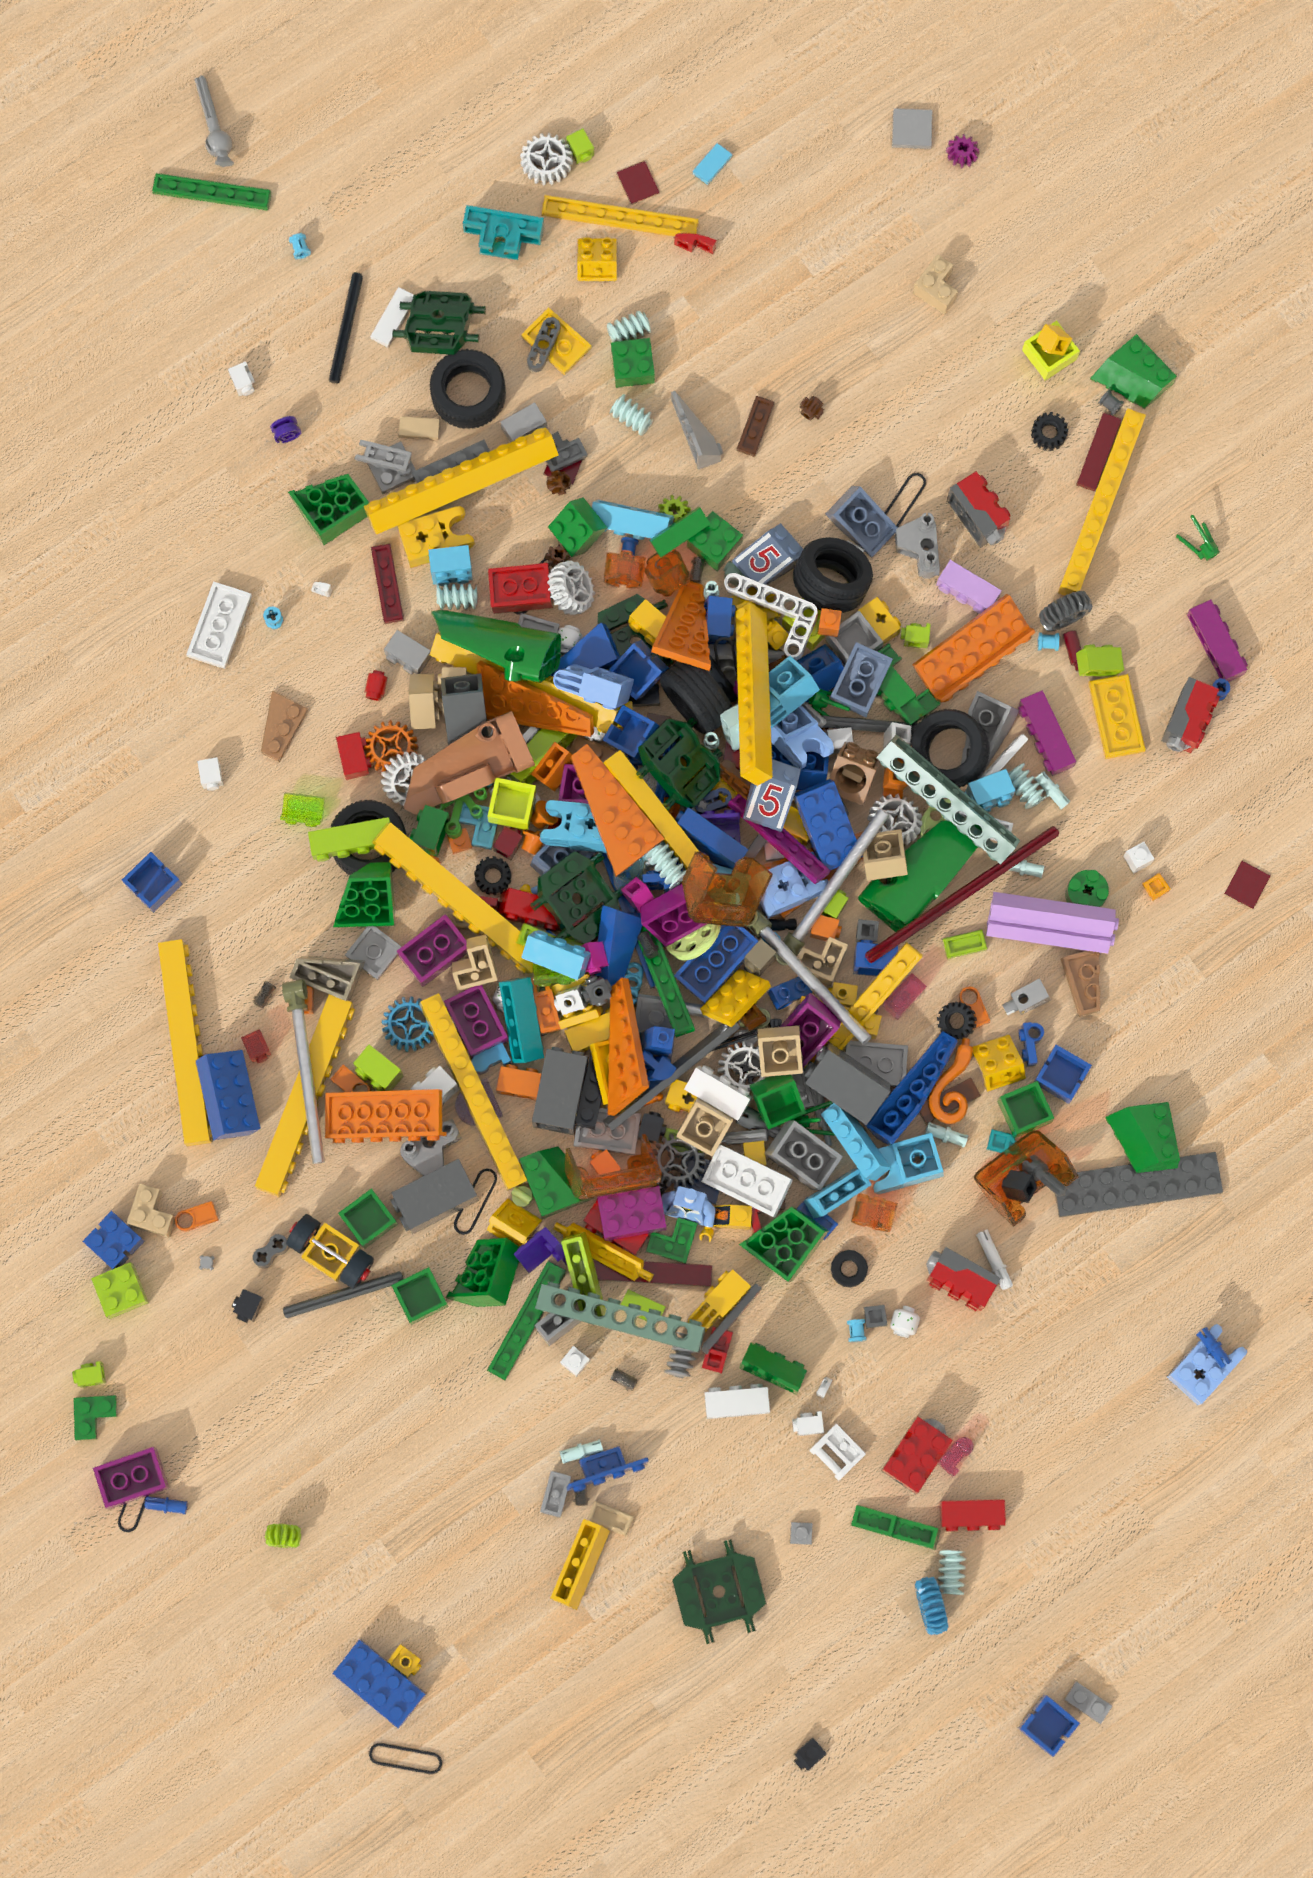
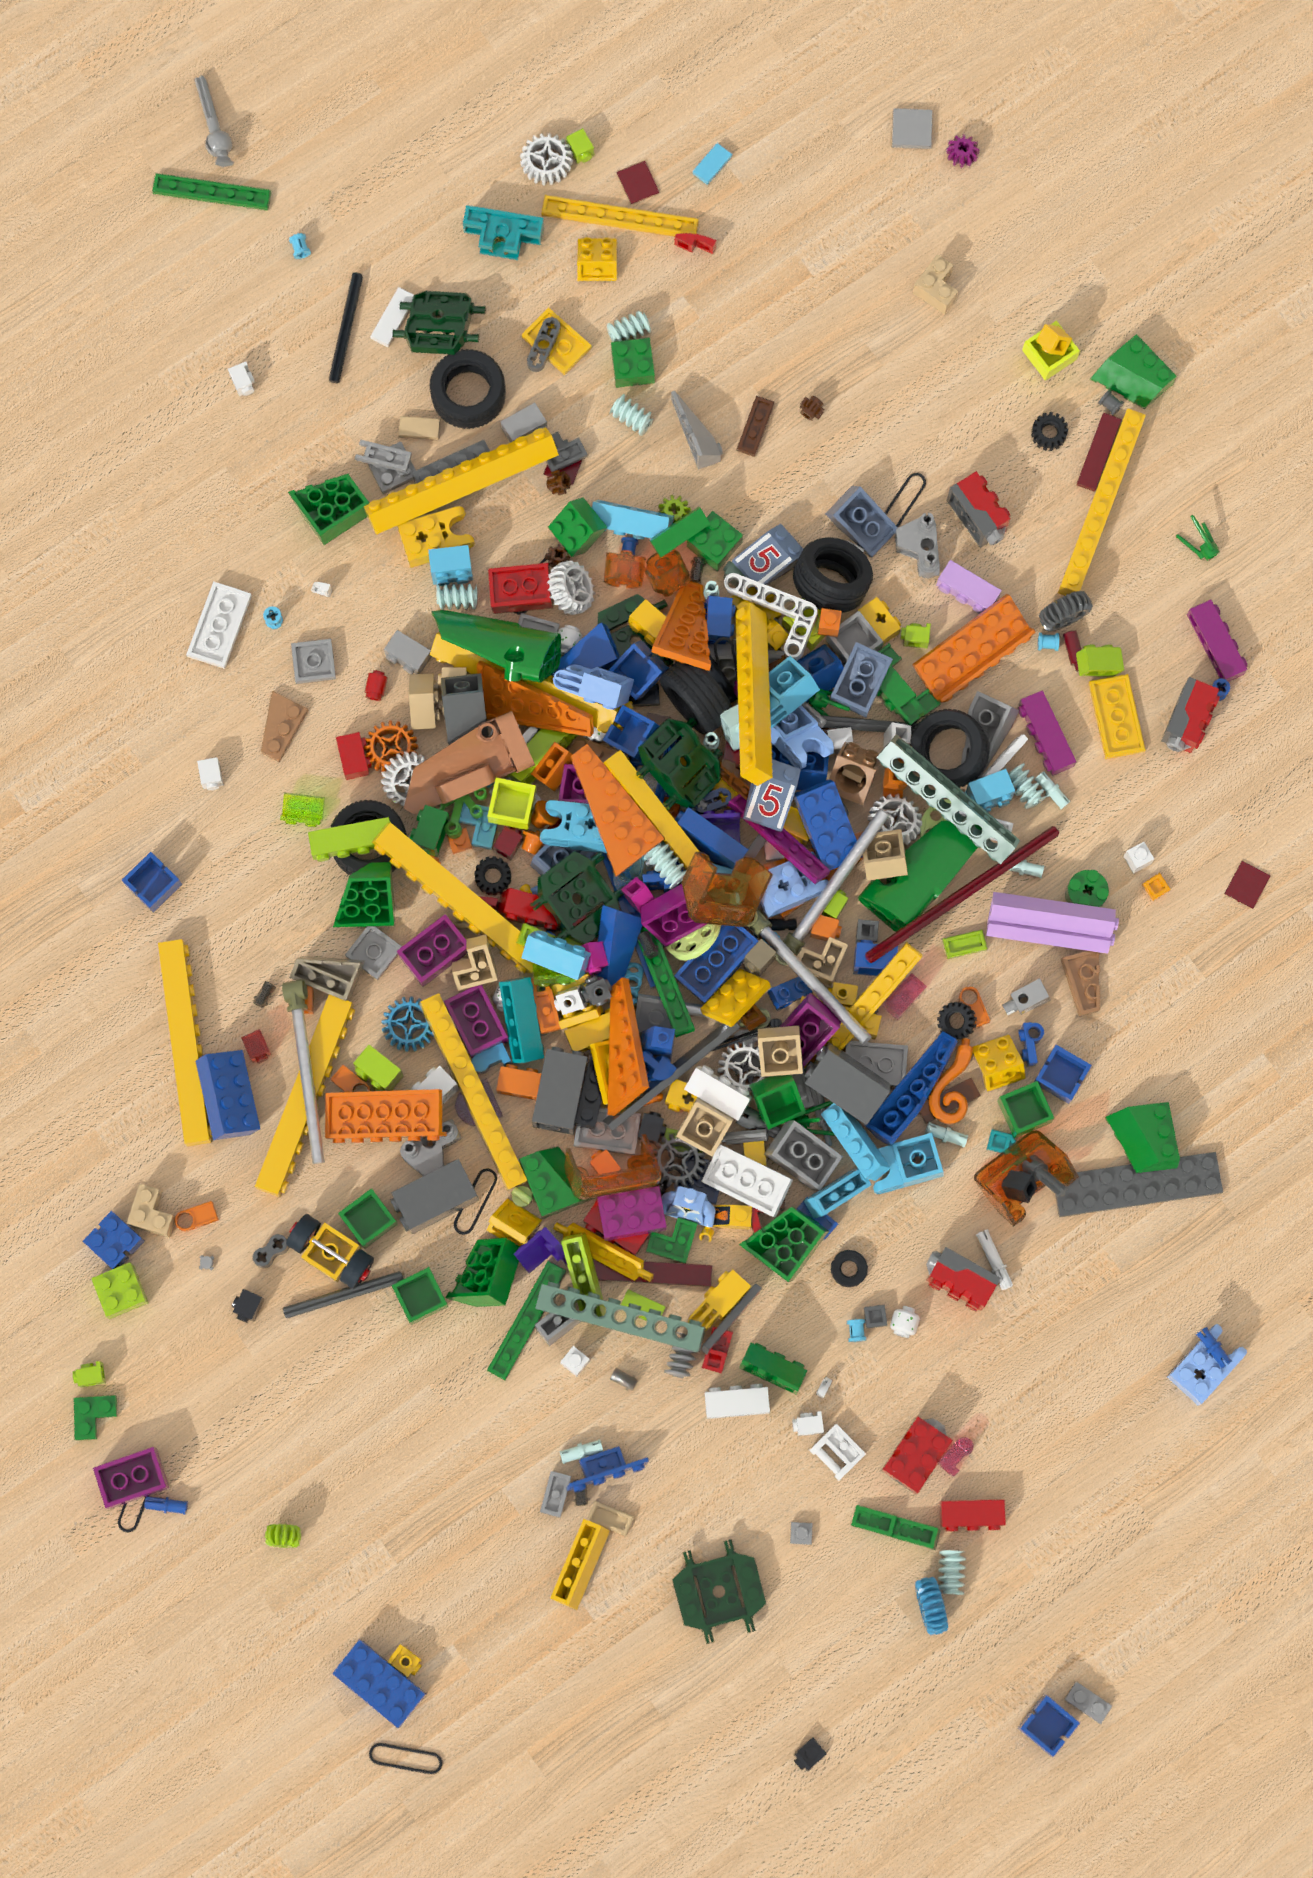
(285, 429): dark purple wheel -> none
(313, 661): none -> light grey plate
(387, 583): dark red tile -> none
(874, 1212): clear orange brick -> none

